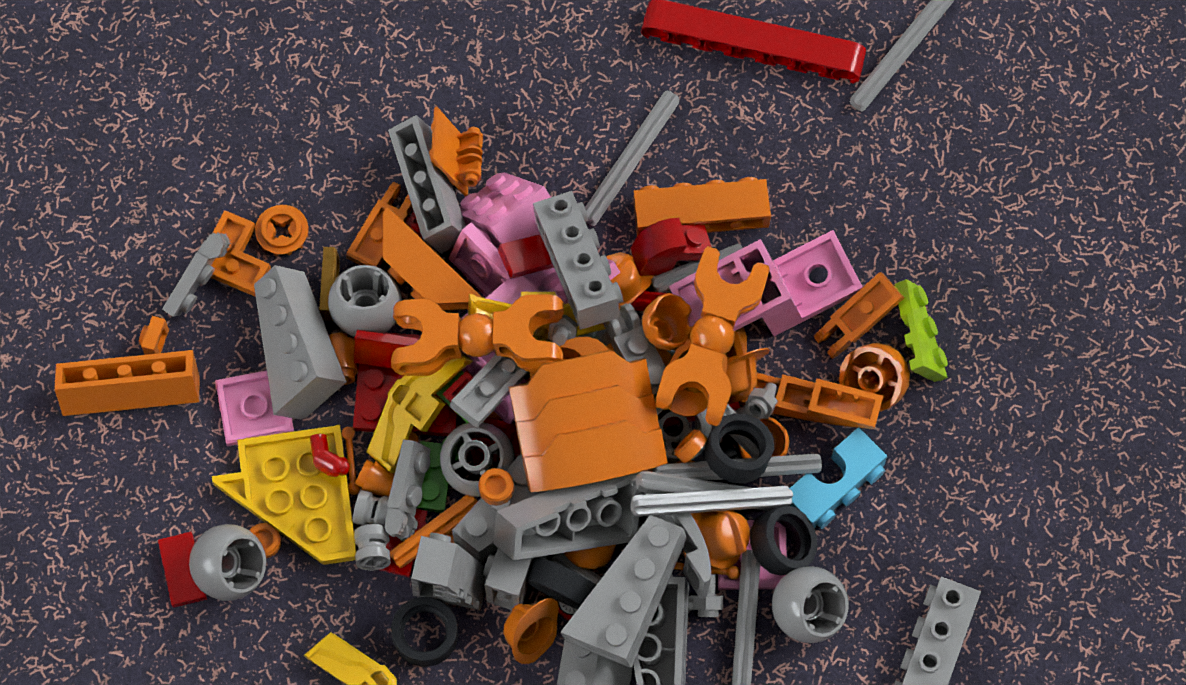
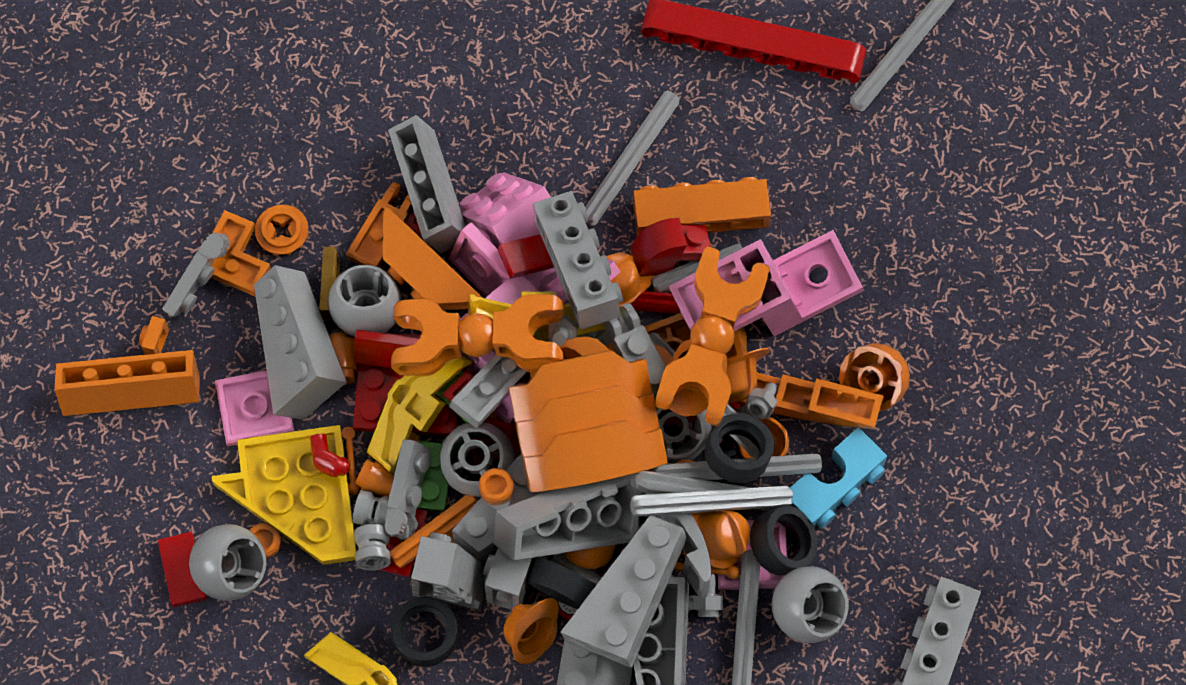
(456, 153): orange hinge -> none
(667, 322): orange hair -> none
(690, 445): orange tile -> none
(860, 313): orange hinge -> none
(928, 359): lime wing -> none

